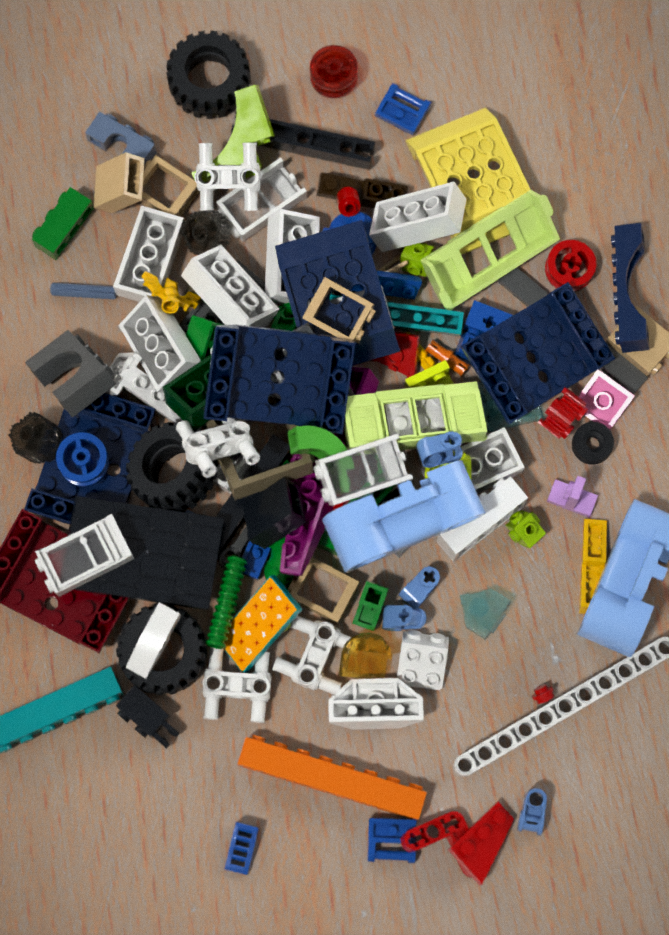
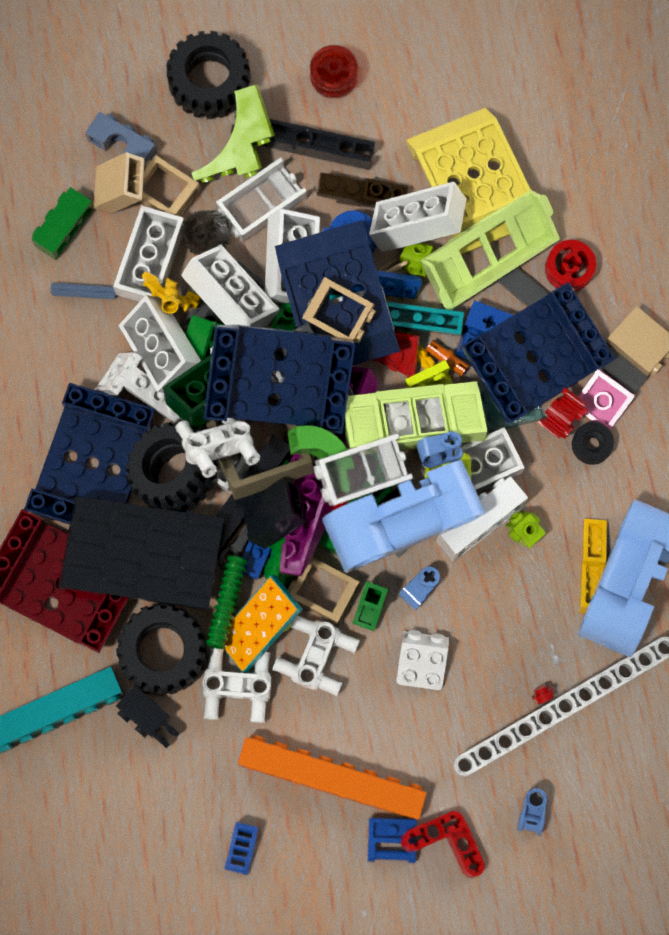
(35, 438): clear smoke brick -> none
(66, 353): dark grey arch -> none
(82, 459): blue wheel -> none
(83, 556): white door -> none
(153, 640): white slope -> none
(228, 176): white piece -> none
(348, 201): red brick -> none
(365, 657): clear yellow slope -> none
(375, 705): white wedge -> none
(400, 114): blue plate -> none
(402, 618): medium blue piece -> none
(482, 841): red wing -> none
(484, 611): clear light blue plate -> none
(572, 496): lavender bracket -> none
(629, 249): dark blue arch -> none

